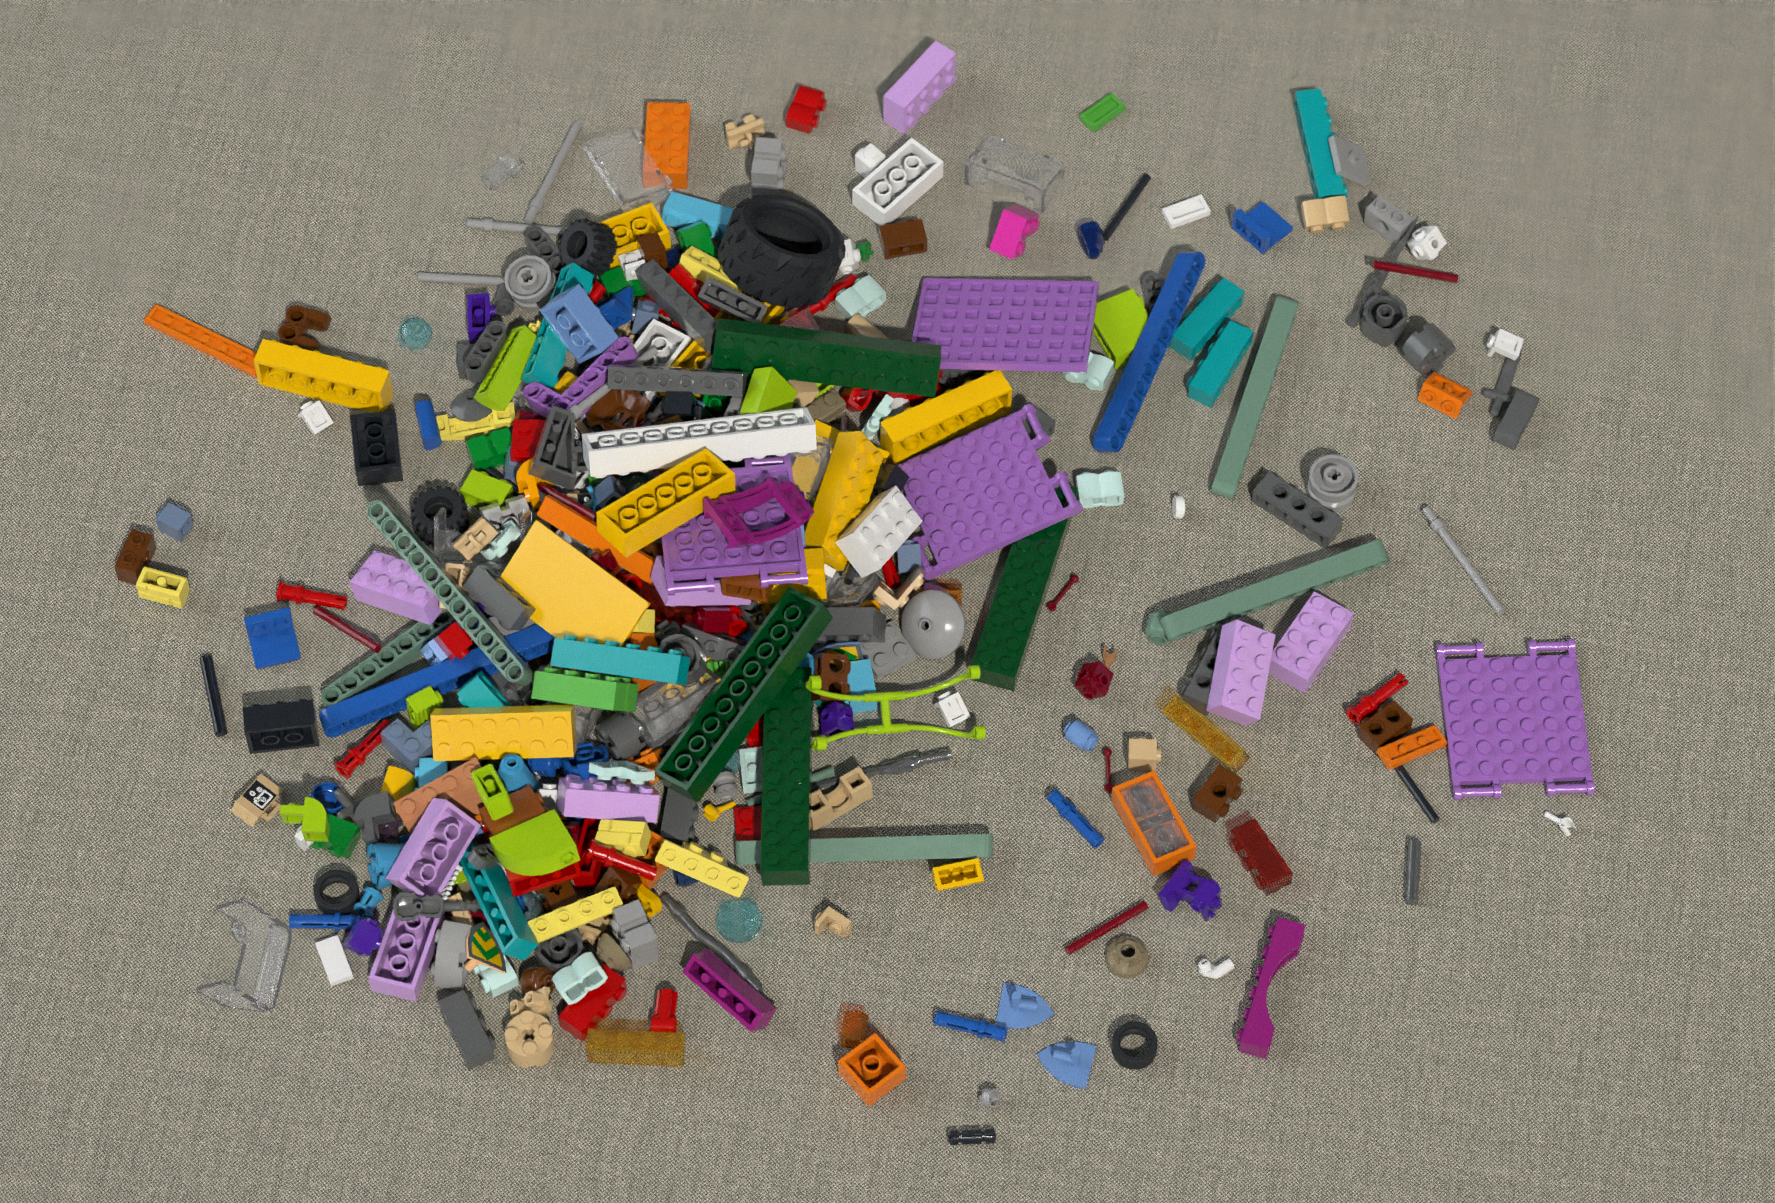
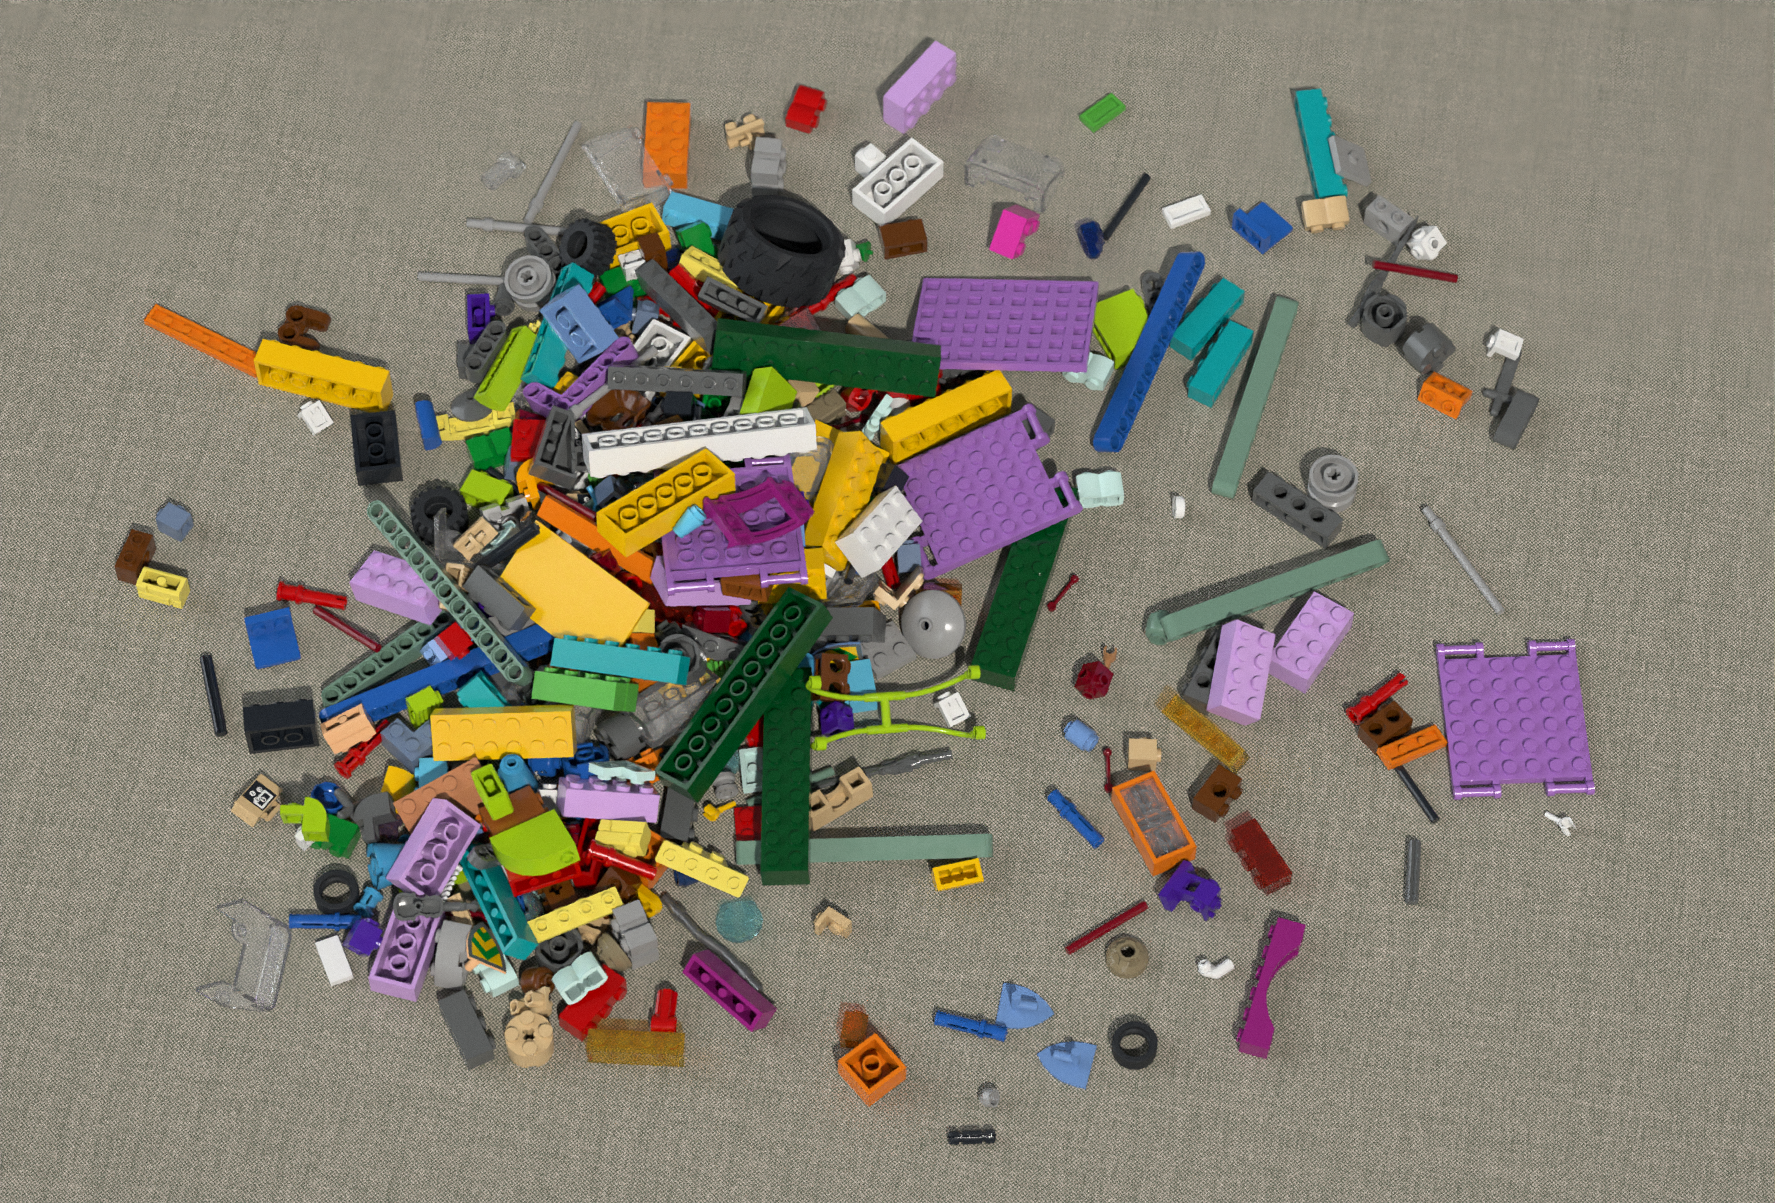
(348, 729): none -> light nougat brick
(414, 334): clear light blue hair -> none
(509, 546): none -> black axle
(689, 521): none -> medium azure cone
(863, 419): none -> dark red hinge

